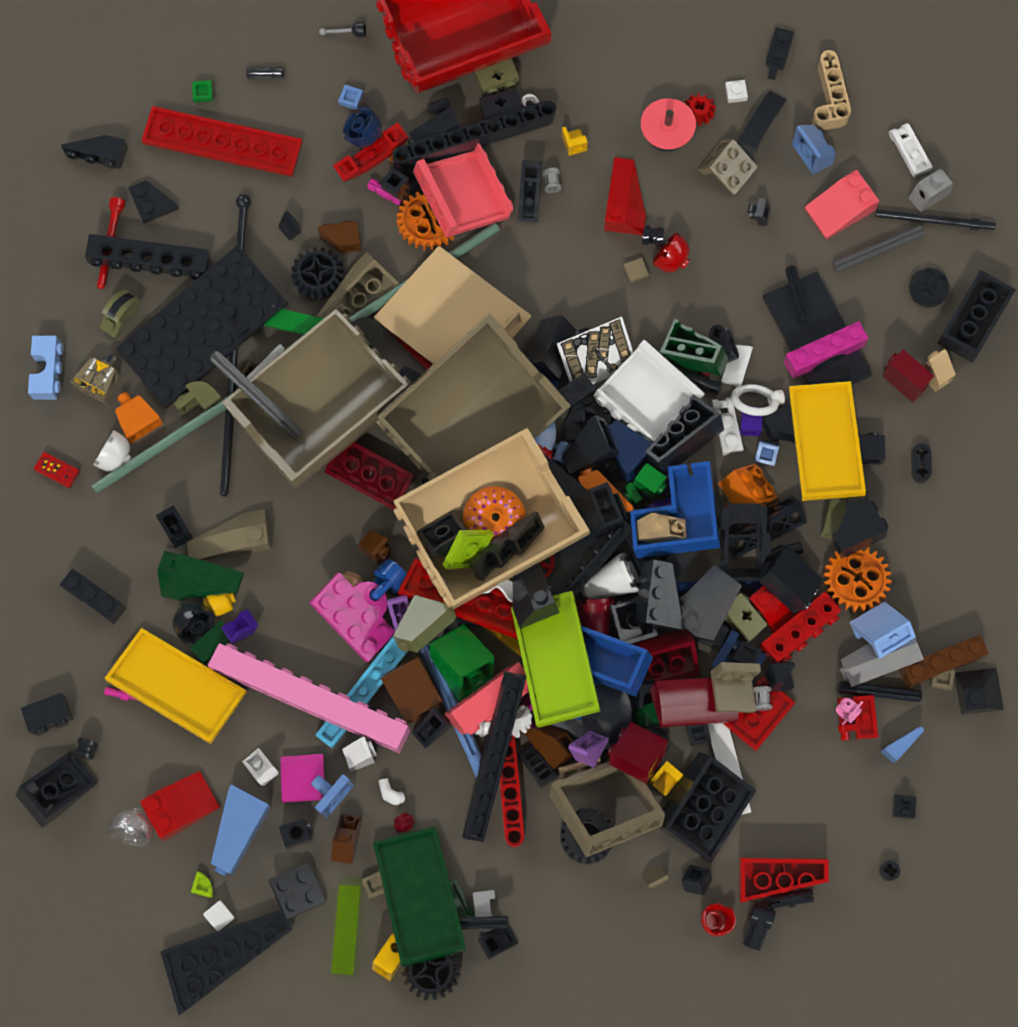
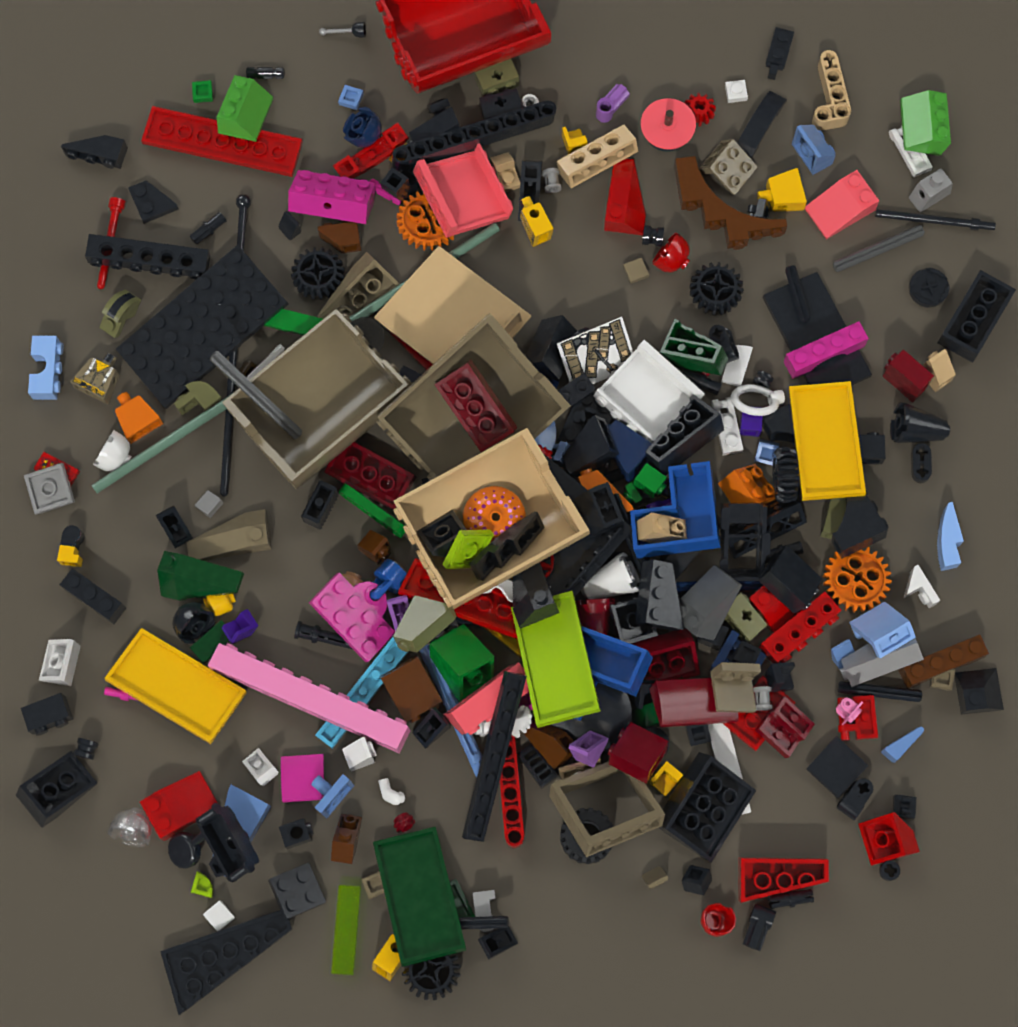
(49, 488): none -> light grey tile
(60, 661): none -> white slope
(69, 547): none -> leg
(208, 228): none -> black axle
(209, 504): none -> light grey slope
(227, 840): none -> black piece
(244, 109): none -> bright green slope
(317, 634): none -> black pin
(320, 505): none -> black brick
(331, 196): none -> dark pink brick
(372, 510): none -> green beam
(476, 406): none -> dark red slope
(505, 171): none -> tan slope
(537, 228): none -> yellow torso
(597, 156): none -> tan brick
(611, 102): none -> medium lavender piece
(708, 288): none -> black gear
(715, 213): none -> reddish brown arch
(763, 379): none -> black bush
(784, 727): none -> dark red slope
(785, 192): none -> yellow torso
(785, 474): none -> black gear
(837, 767): none -> black slope
(841, 651): none -> medium blue slope
(854, 802): none -> black piece
(887, 838): none -> red slope
(917, 425): none -> black cone
(918, 582): none -> white slope
(925, 122): none -> bright green slope
(949, 539): none -> light blue slope

